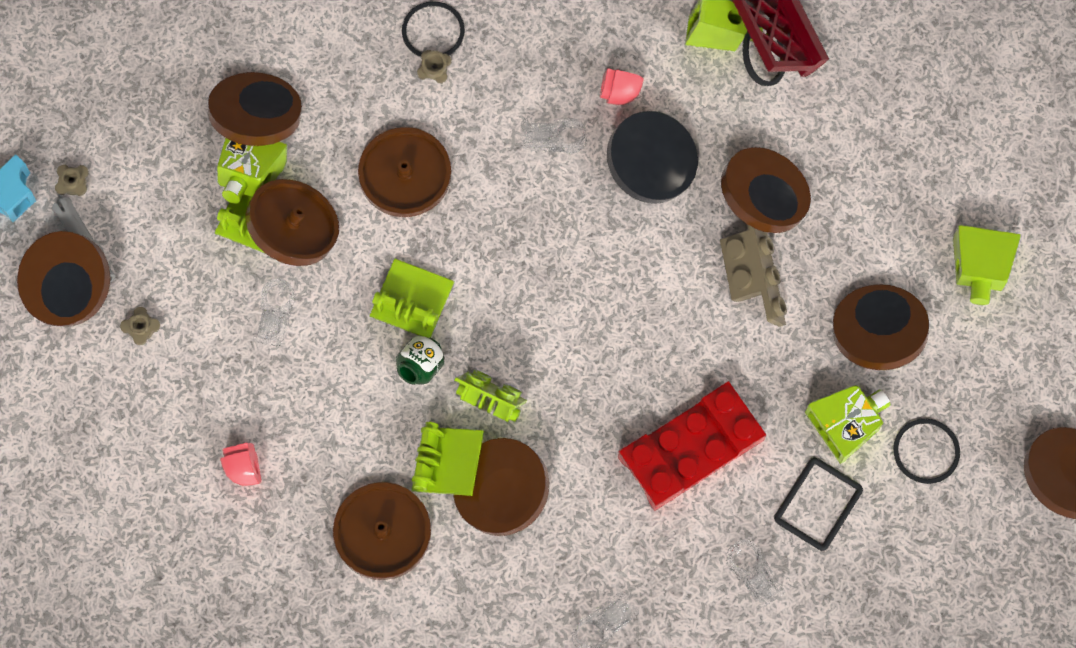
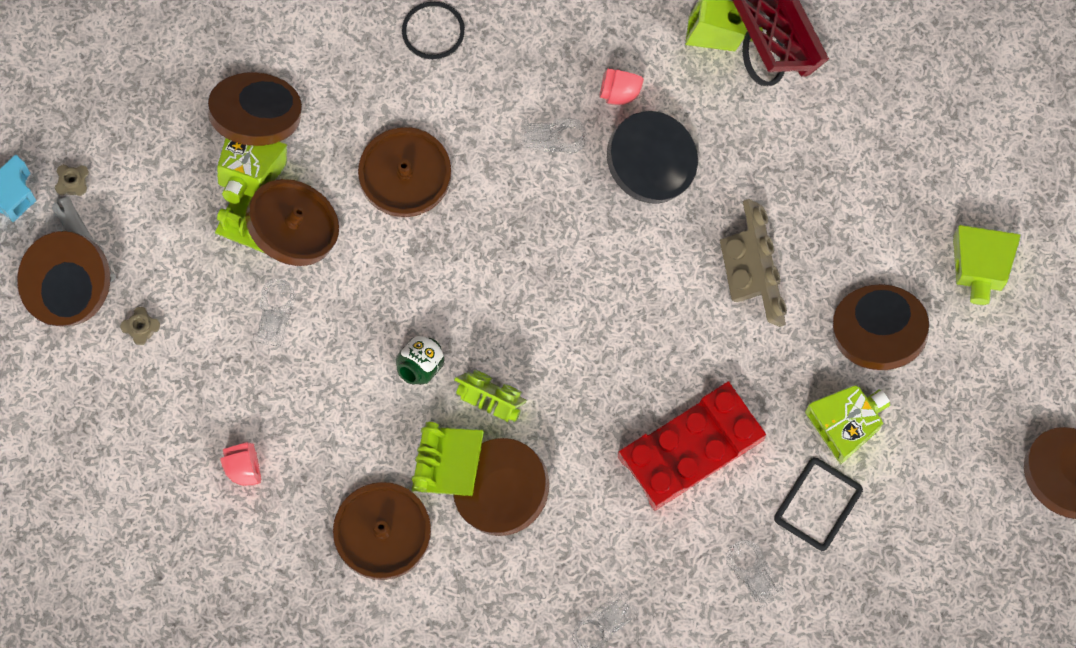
(411, 298): lime hinge -> none
(434, 57): dark tan plate -> none
(765, 190): reddish brown piece -> none
(910, 475): black piece -> none

